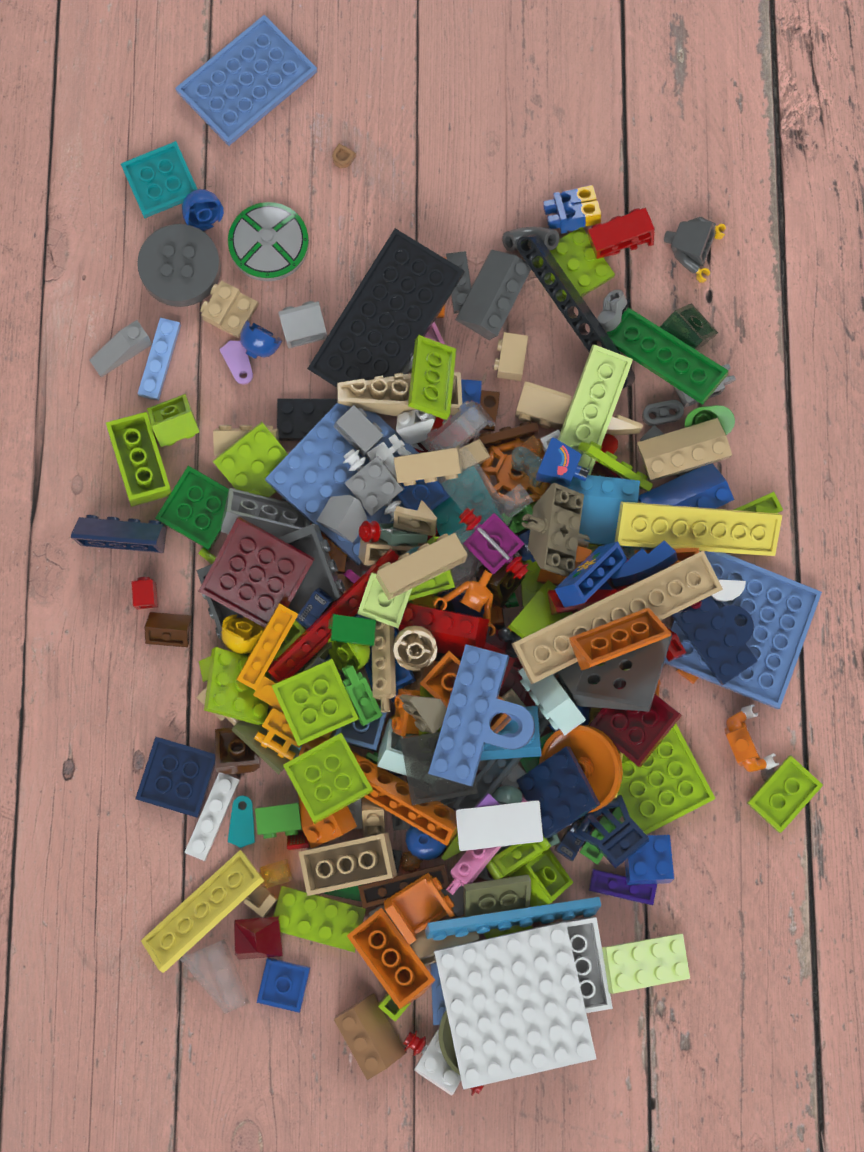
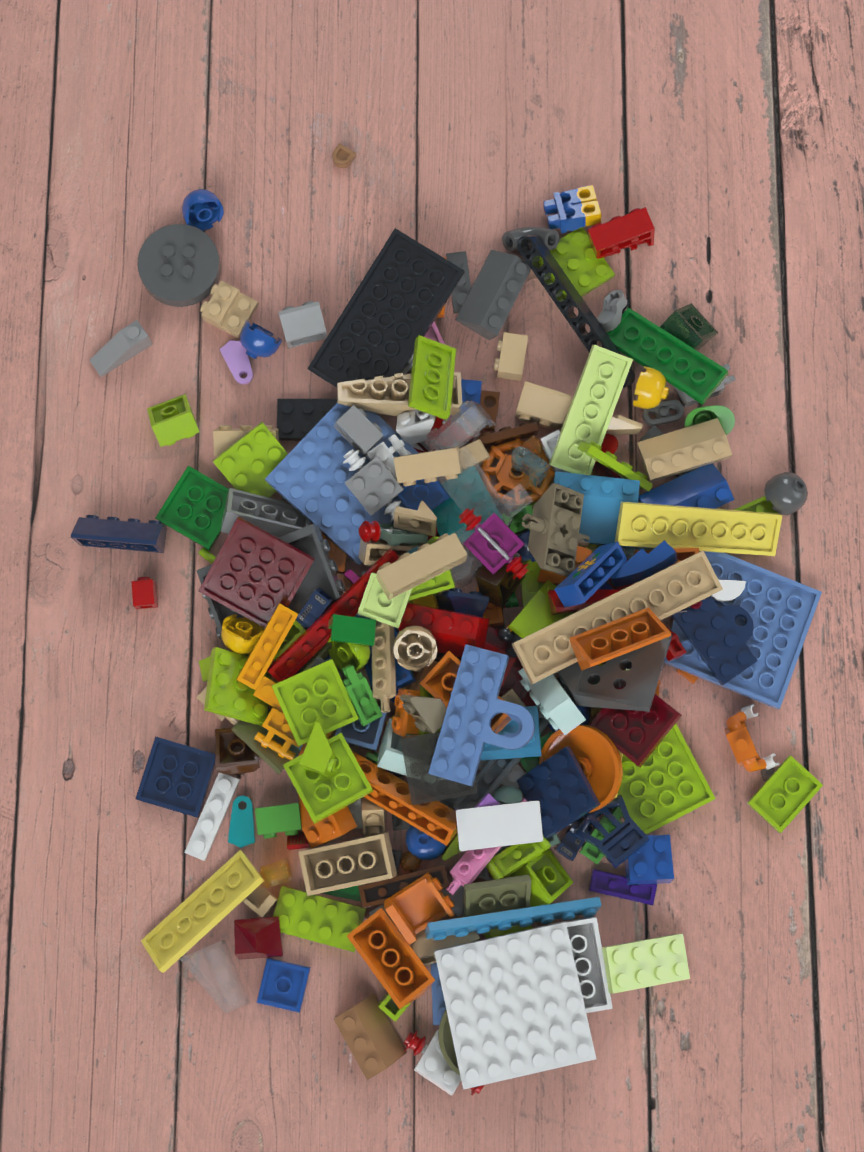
(138, 459): lime brick -> none
(159, 179): teal plate -> none
(159, 359): light blue plate -> none
(167, 629): reddish brown panel -> none
(246, 80): medium blue plate -> none
(268, 241): dish -> none
(318, 752): none -> lime slope
(343, 516): light grey slope -> none
(475, 597): orange piece -> none
(561, 465): blue torso -> none
(650, 389): none -> yellow cylinder
(693, 242): dark grey torso -> none
(786, 493): none -> dark grey cylinder

